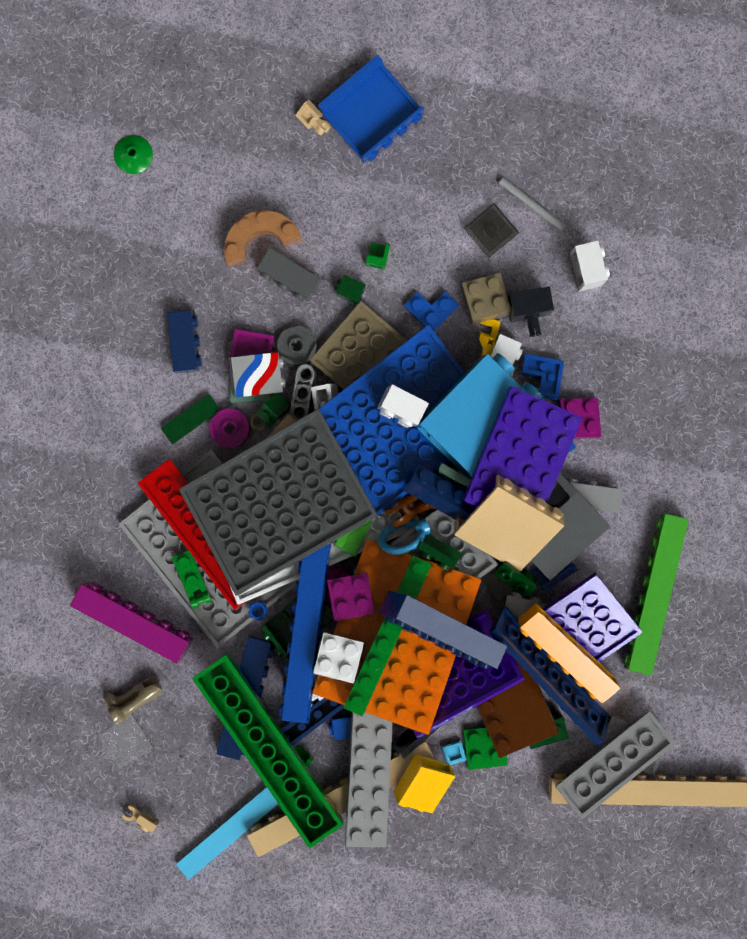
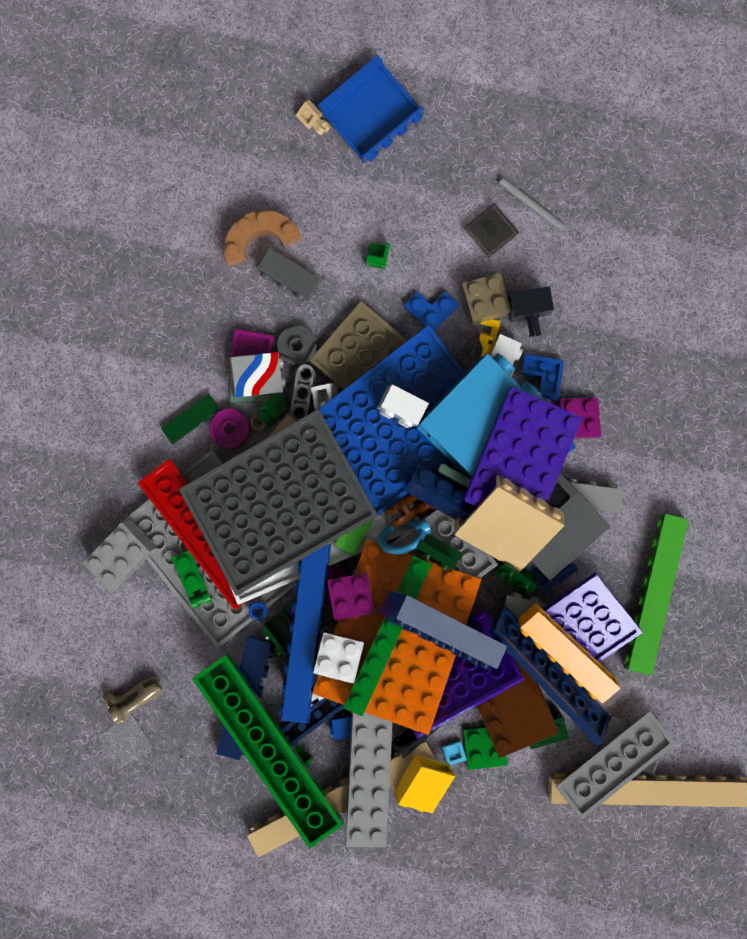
(120, 555): none -> light grey brick
(132, 622): magenta brick -> none
(137, 163): green dish -> none
(144, 820): tan plate -> none
(184, 341): dark blue brick -> none
(227, 833): medium azure tile -> none
(350, 289): dark green brick -> none
(589, 265): white brick -> none

